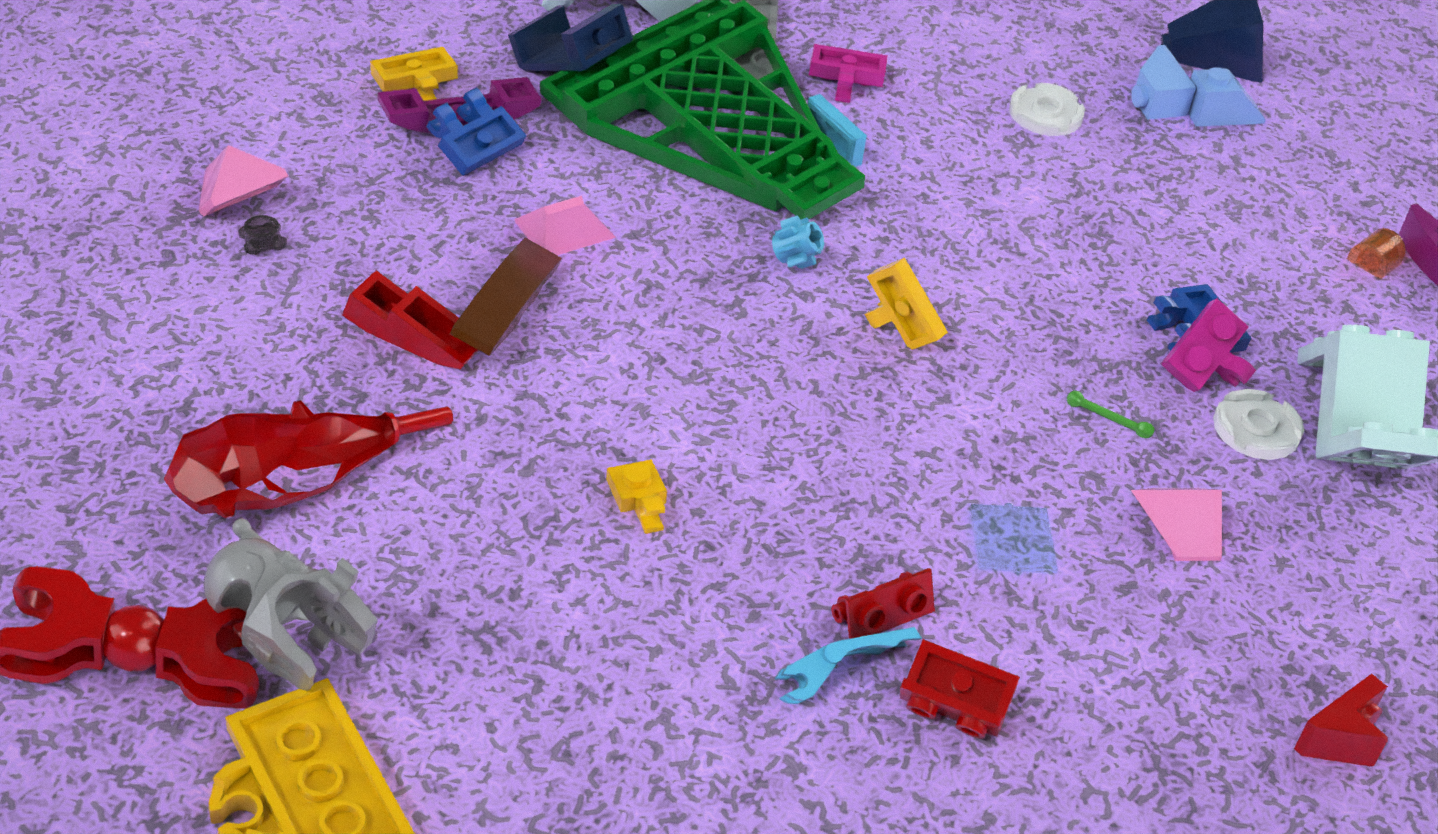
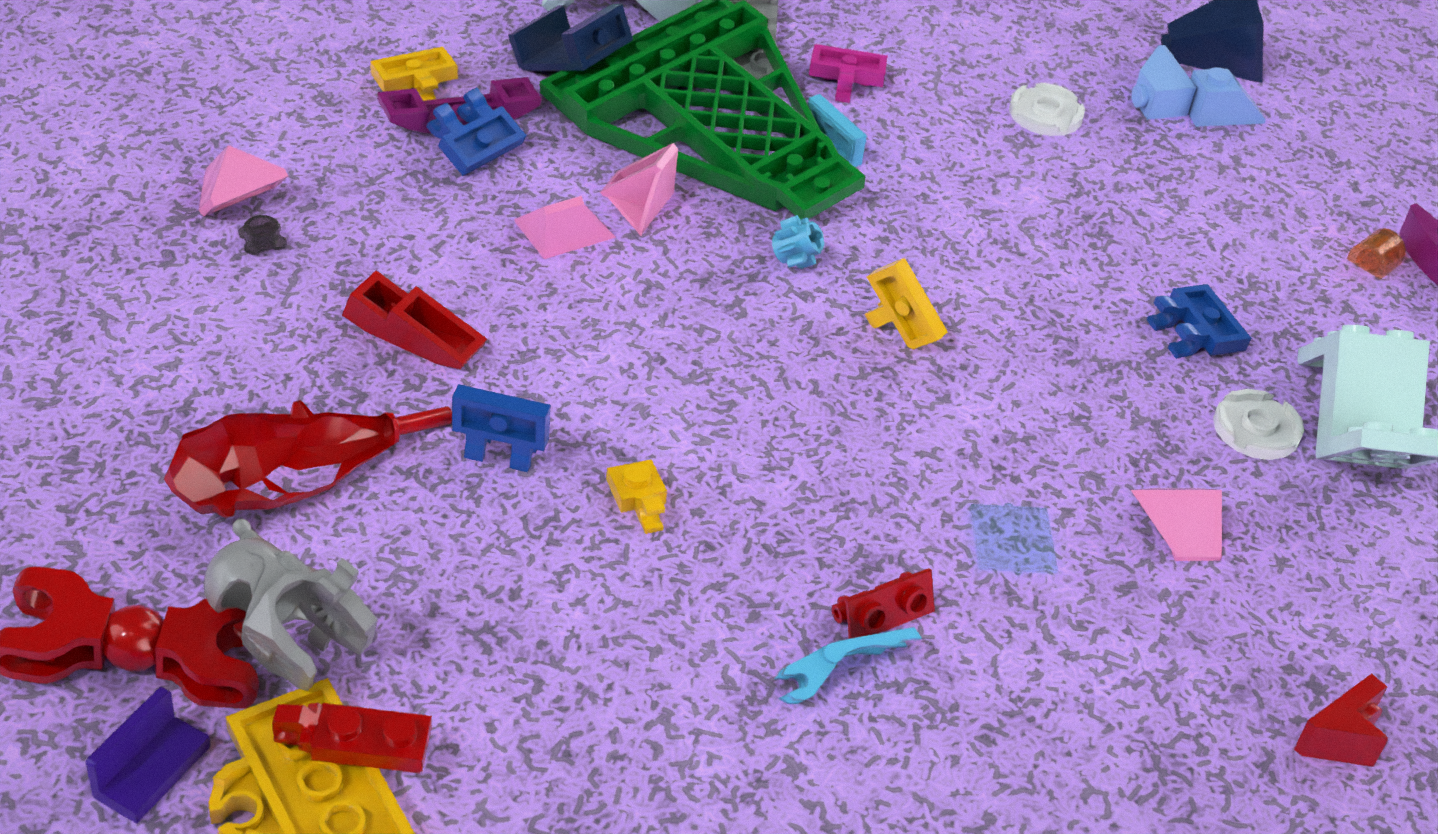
(144, 757): none -> dark purple panel
(355, 735): none -> red hinge
(501, 418): none -> blue plate
(505, 296): reddish brown slope -> none
(644, 187): none -> bright pink slope
(958, 689): red bracket -> none
(1142, 429): bright green hinge -> none
(1207, 349): dark pink plate -> none

